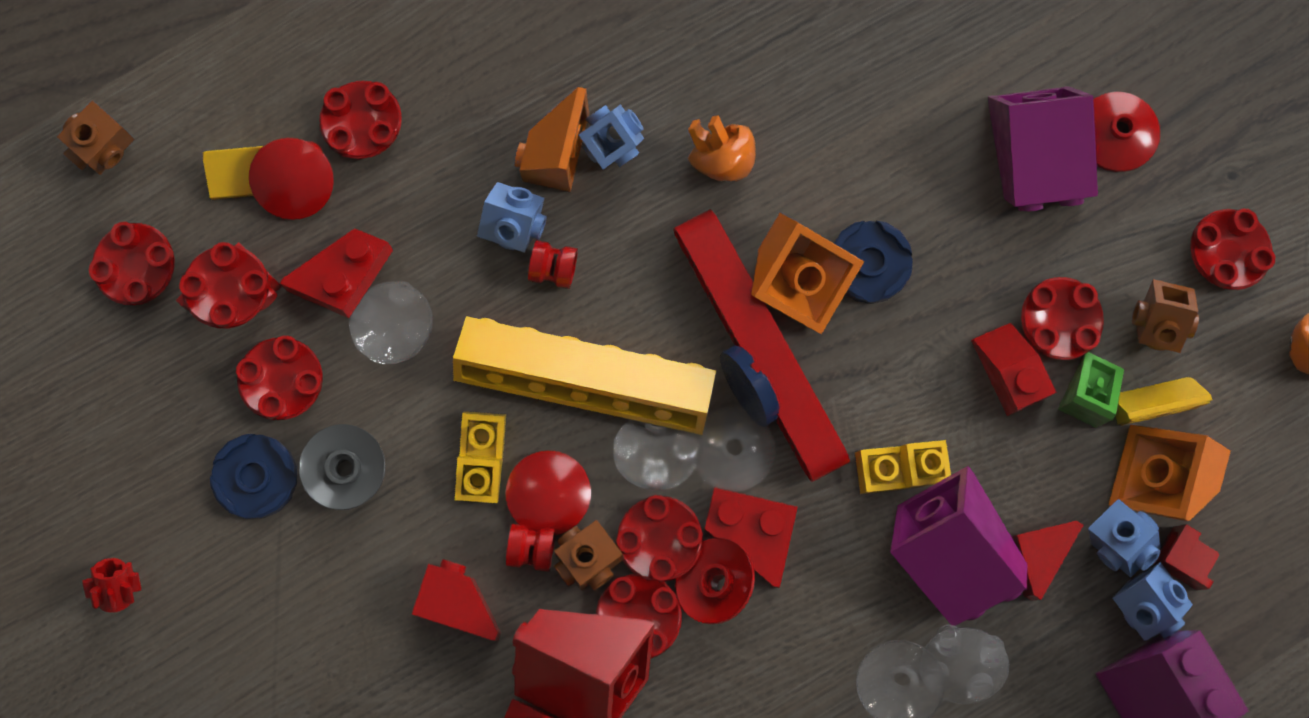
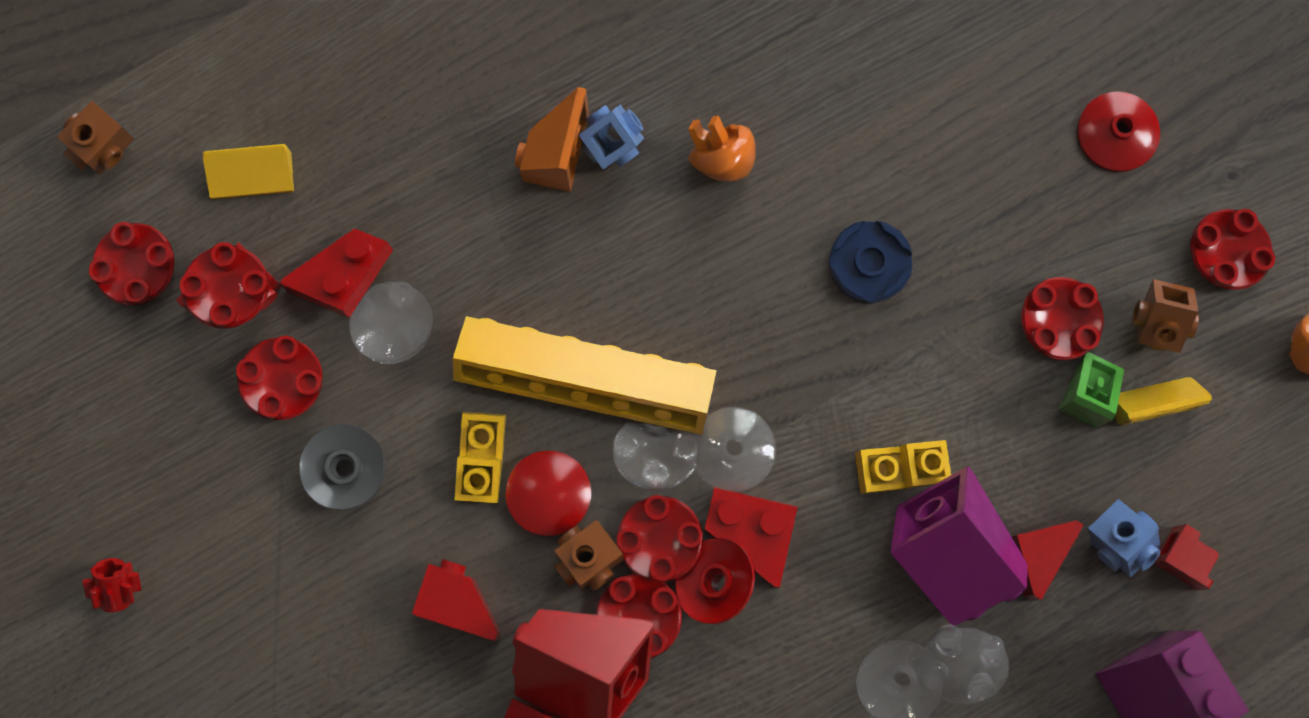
(253, 476): dark blue tile -> none
(291, 178): red dish -> none
(360, 119): red dish -> none
(512, 217): medium blue brick -> none
(520, 547): red wheel -> none
(543, 262): red wheel -> none
(749, 387): dark blue tile -> none
(754, 329): red beam -> none
(802, 273): orange slope -> none
(1013, 369): red slope -> none
(1045, 146): magenta slope -> none
(1153, 603): medium blue brick -> none
(1169, 472): orange slope -> none

